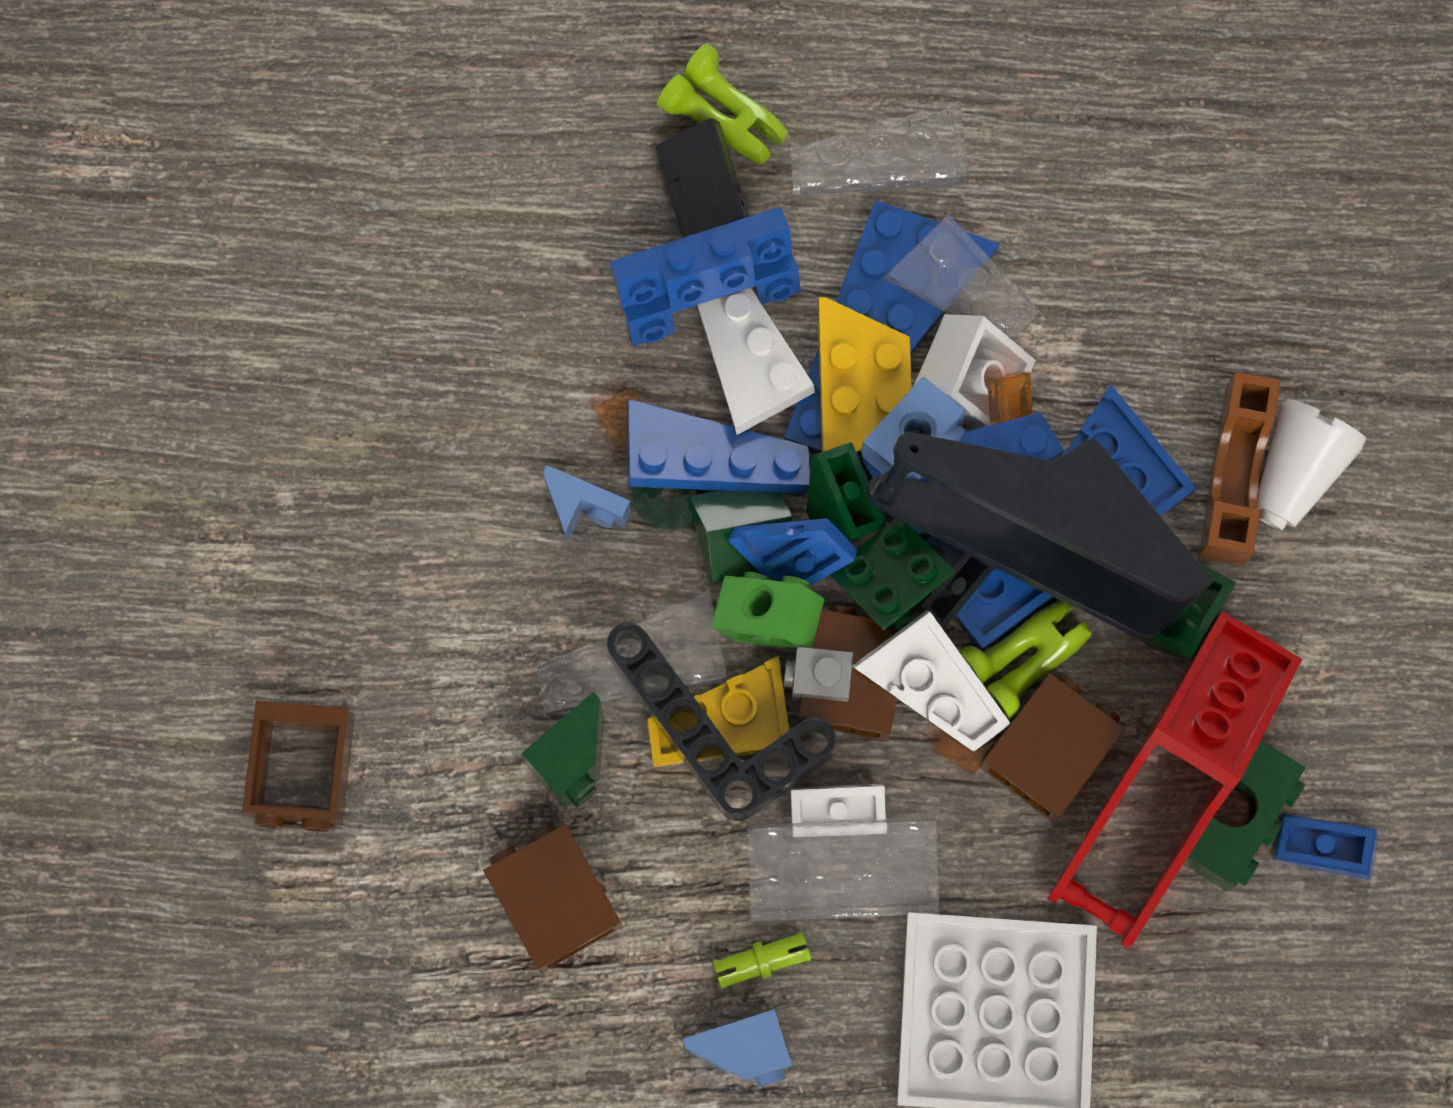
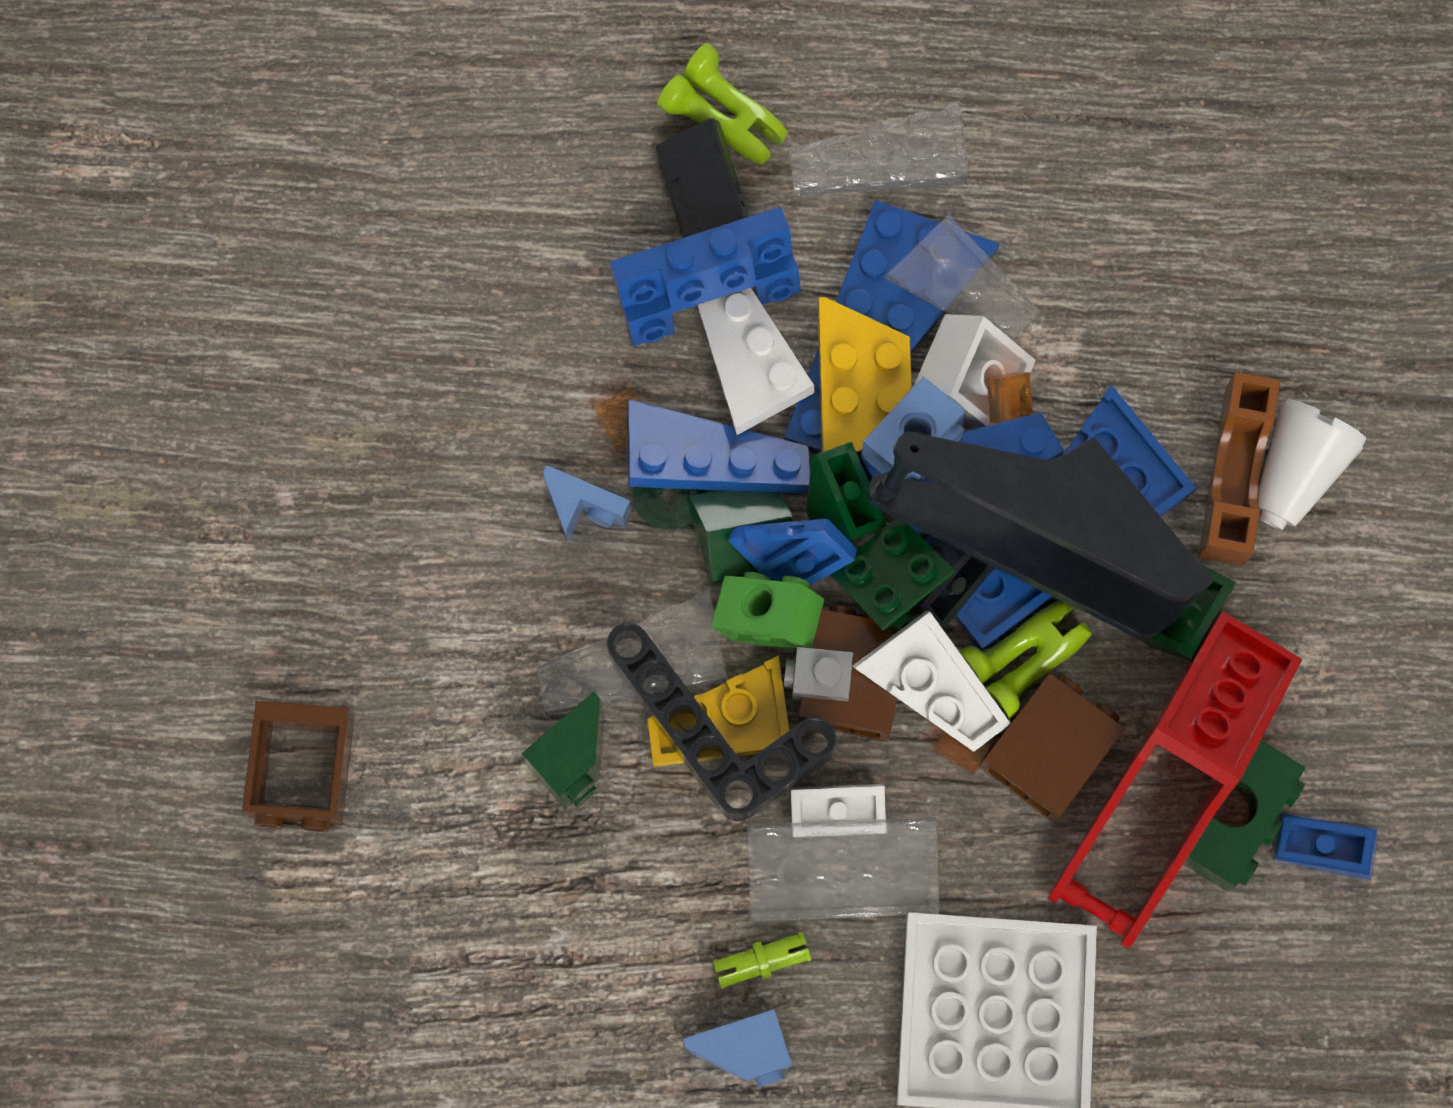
(551, 896): reddish brown brick -> none

